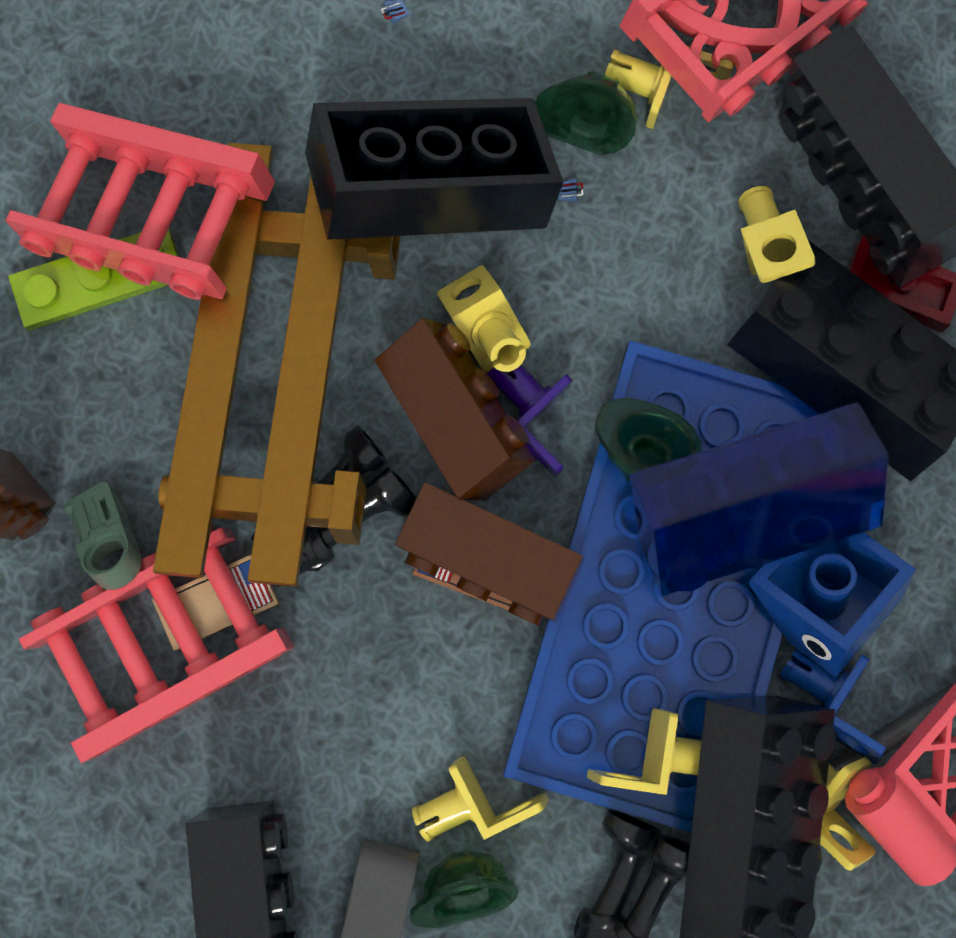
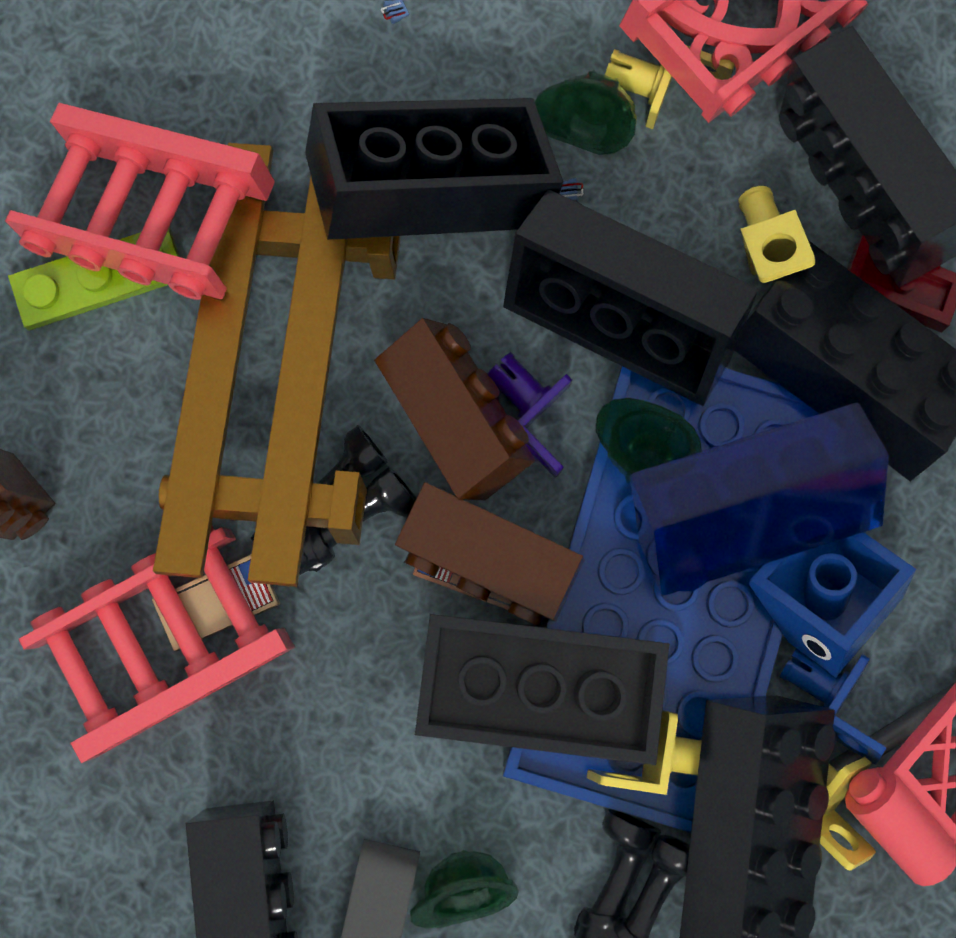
(101, 529): sand green piece -> none
(469, 803): light yellow bracket -> none
(486, 321): light yellow bracket -> none
(542, 689): none -> black brick
(626, 296): none -> black brick

